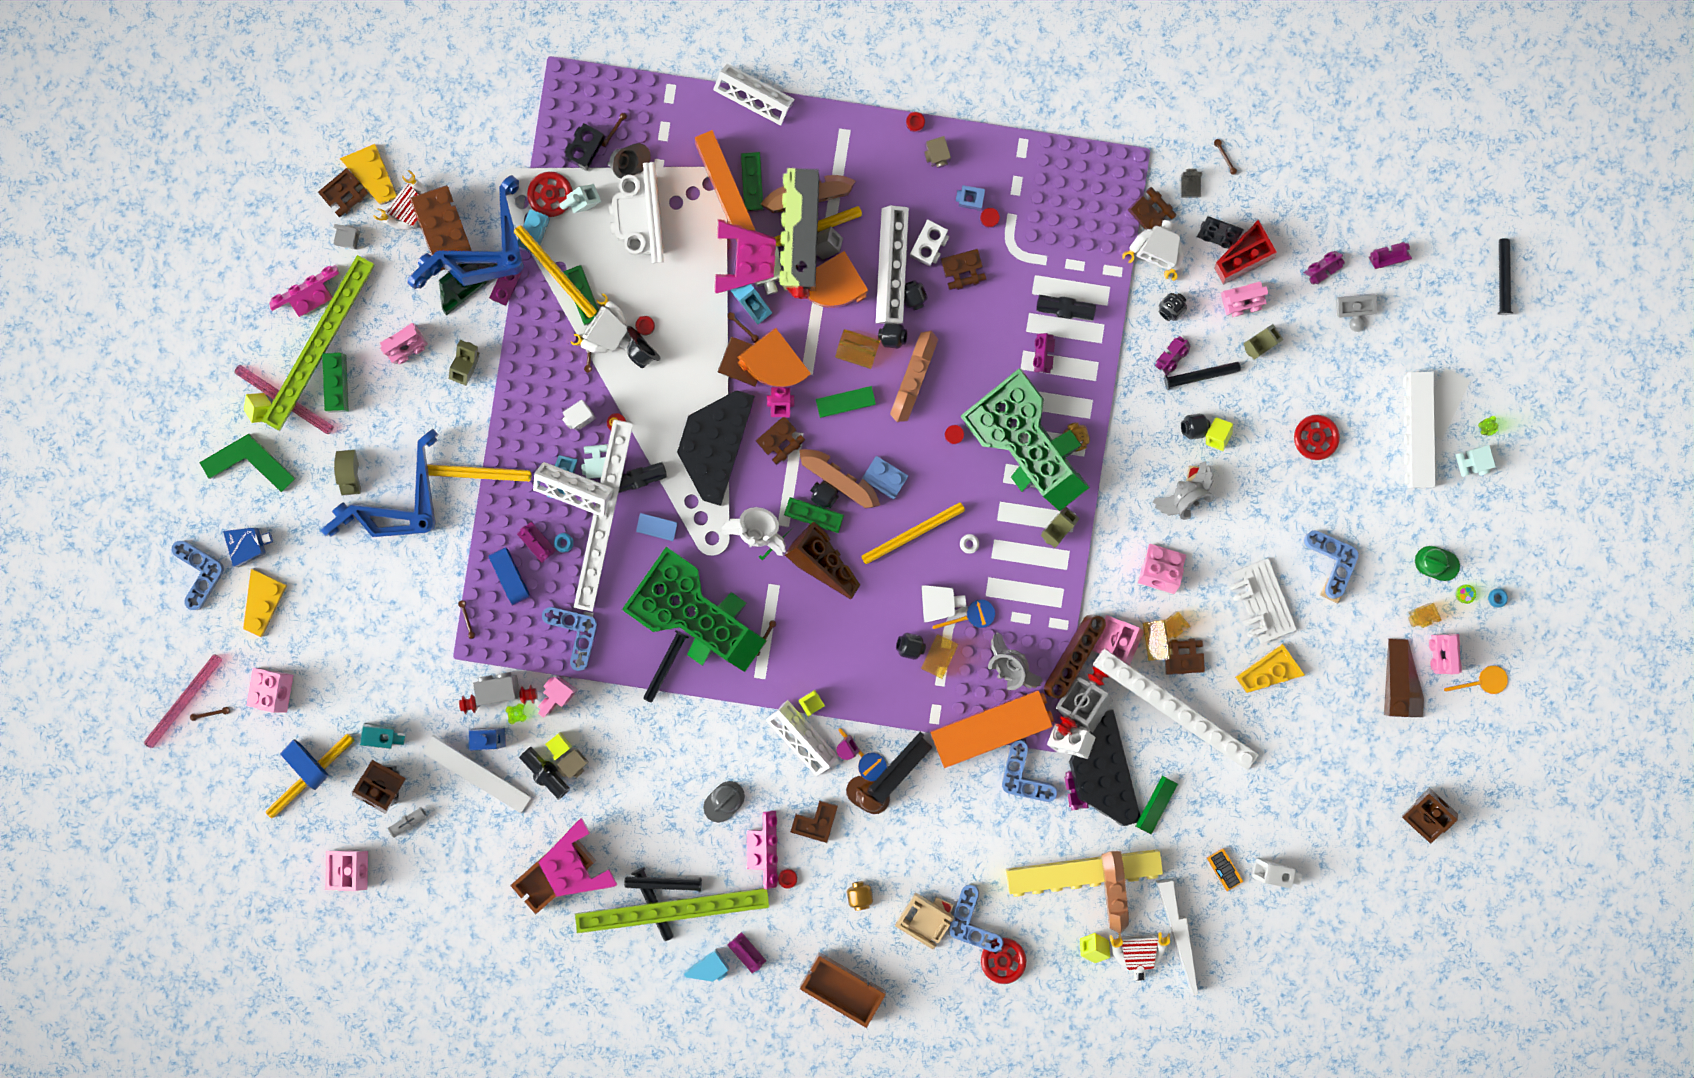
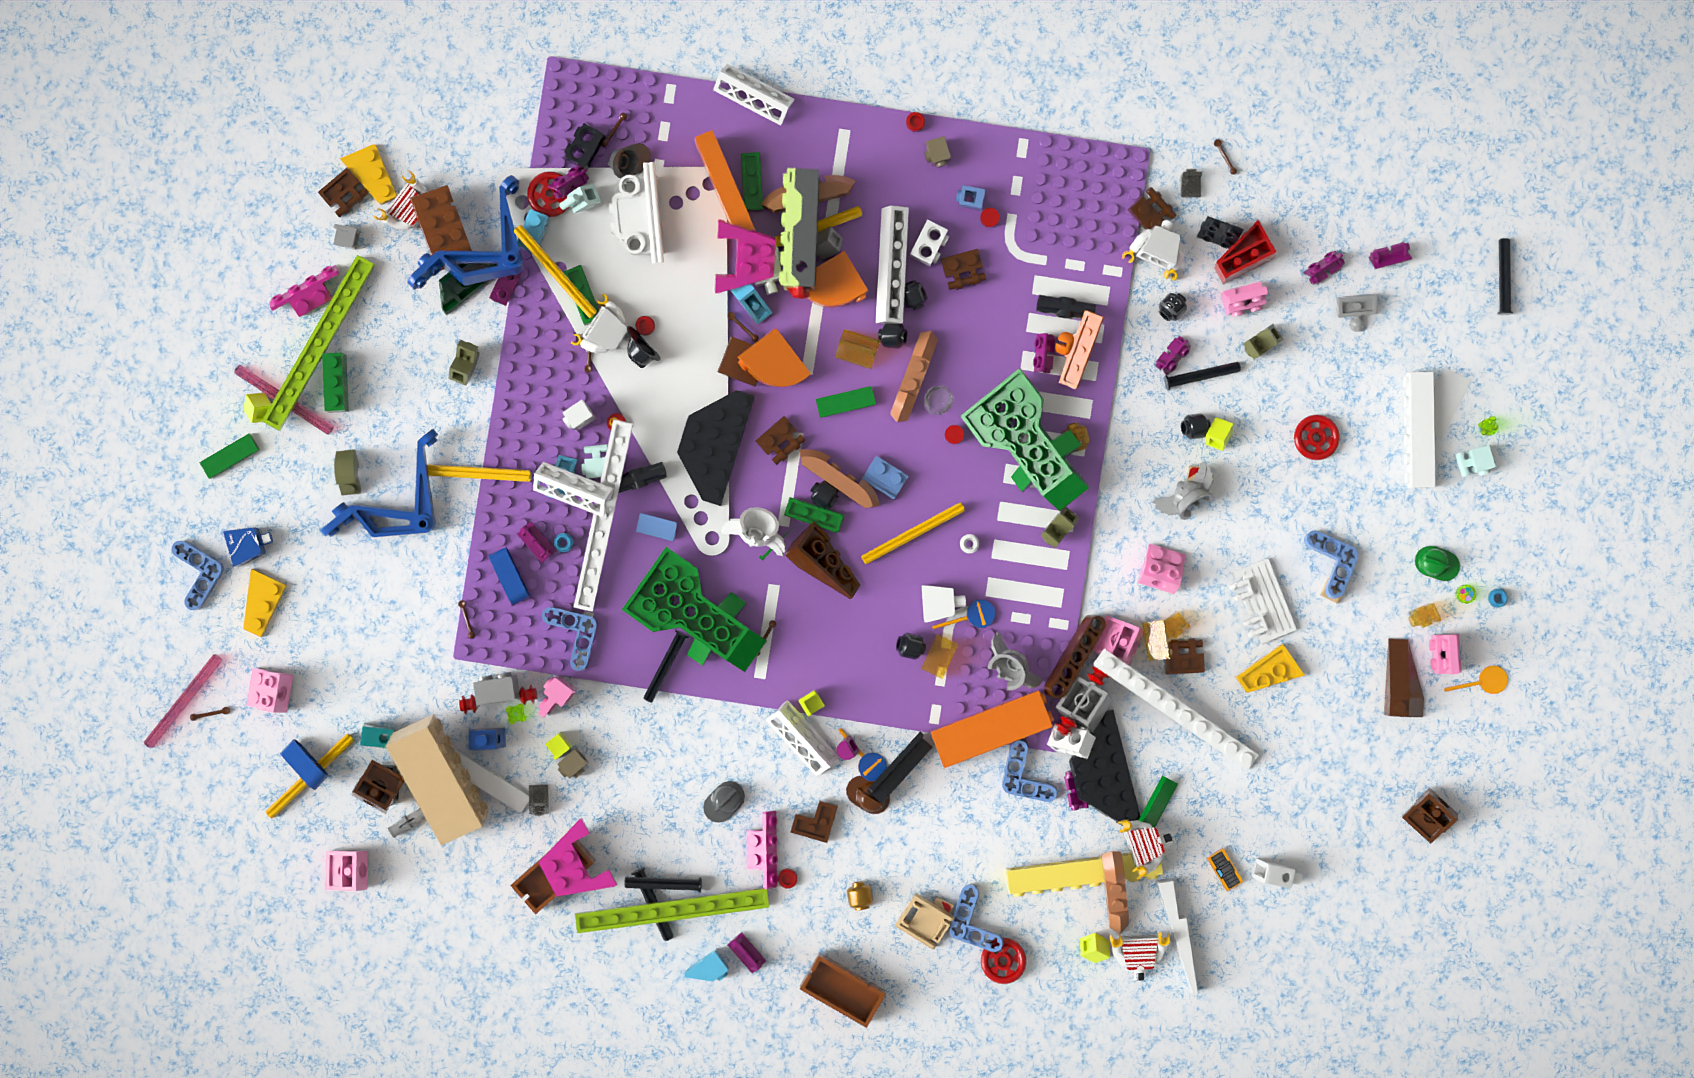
(267, 465): green tile -> none
(409, 335): bright pink brick -> none
(437, 779): none -> tan brick
(538, 800): none -> clear smoke bracket
(544, 773): black piece -> none
(575, 176): none -> magenta hinge
(780, 401): dark pink brick -> none
(938, 400): none -> clear hair
(1078, 348): none -> plate
(1145, 845): none -> torso

